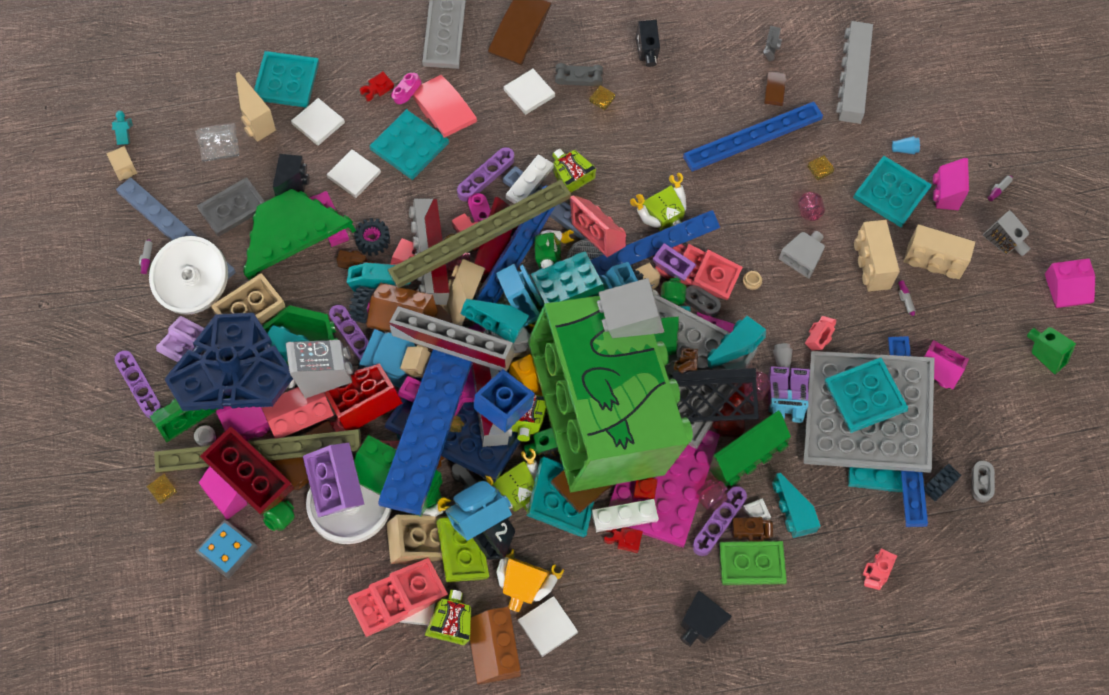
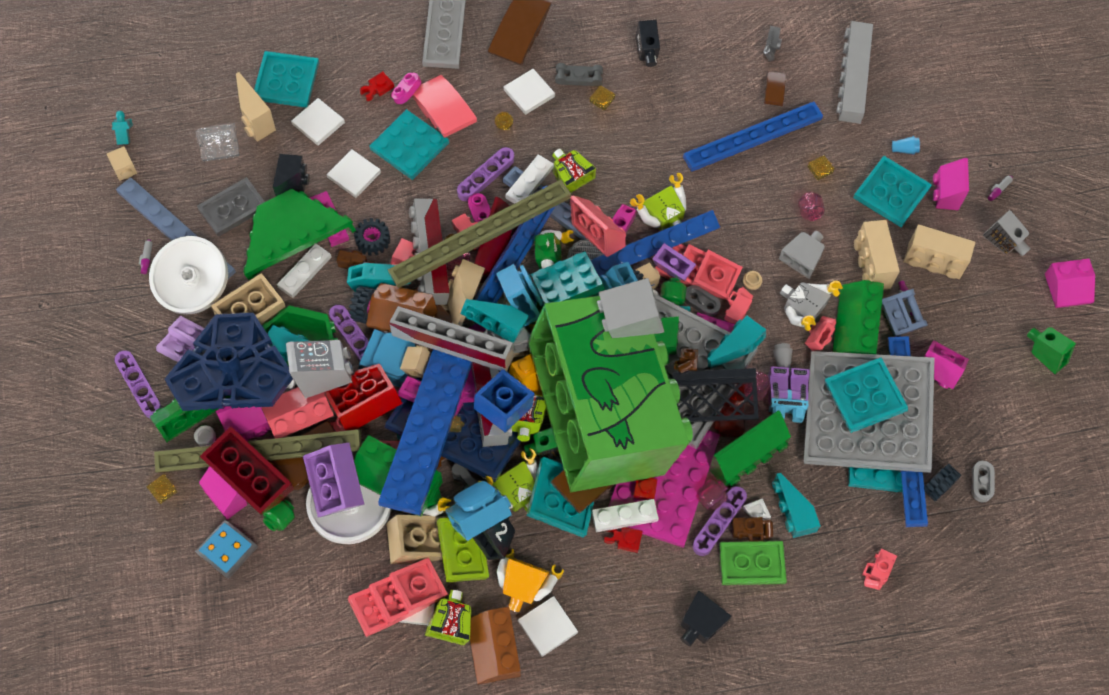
(304, 270): none -> white plate
(504, 116): none -> clear yellow plate
(624, 217): none -> dark pink leg
(739, 306): none -> coral piece
(808, 302): none -> torso
(858, 317): none -> green slope
(898, 315): none -> sand blue plate

